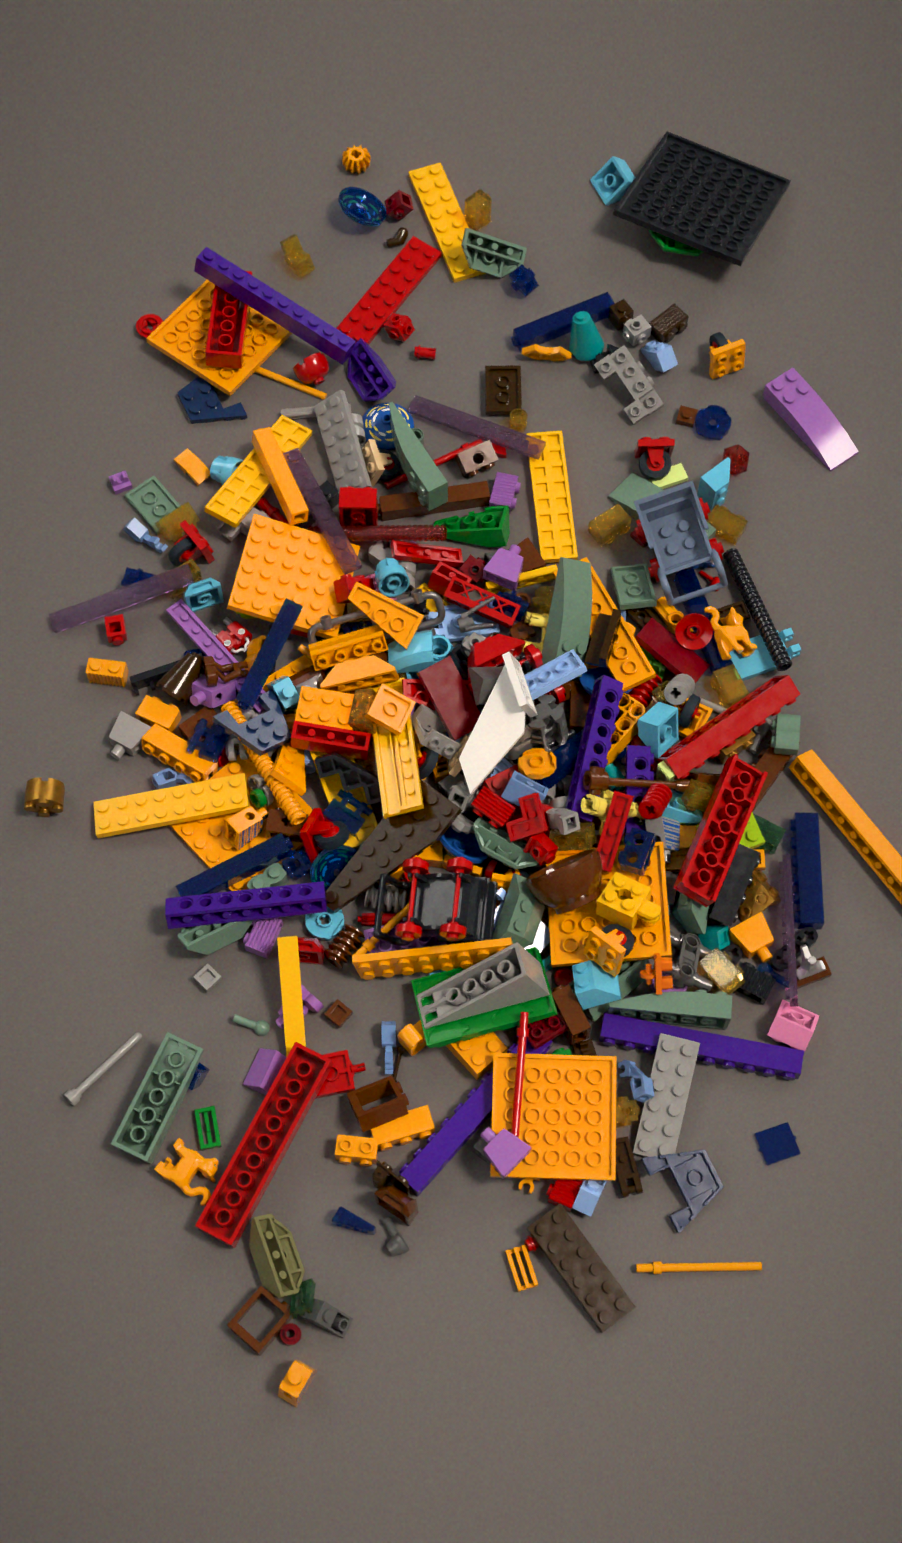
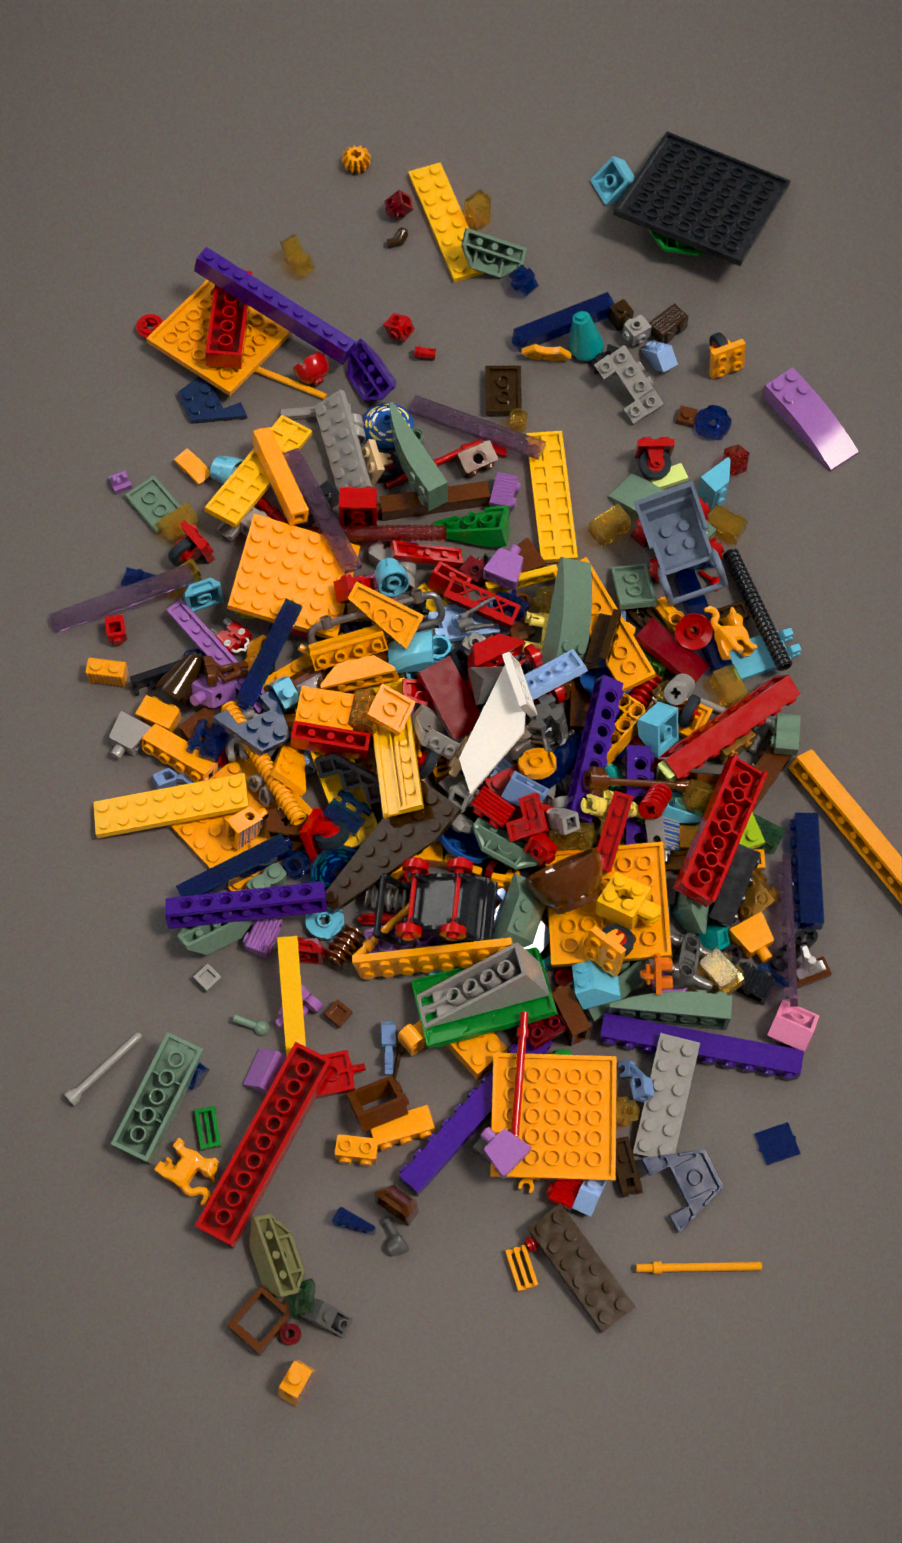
(44, 796): pearl gold brick -> none
(140, 534): medium blue piece -> none
(258, 798): green tile -> none
(362, 206): clear blue dish -> none
(384, 1173): dark brown hinge -> none
(390, 290): red plate -> none
(584, 1048): dark brown tile -> none
(642, 852): clear blue brick -> none

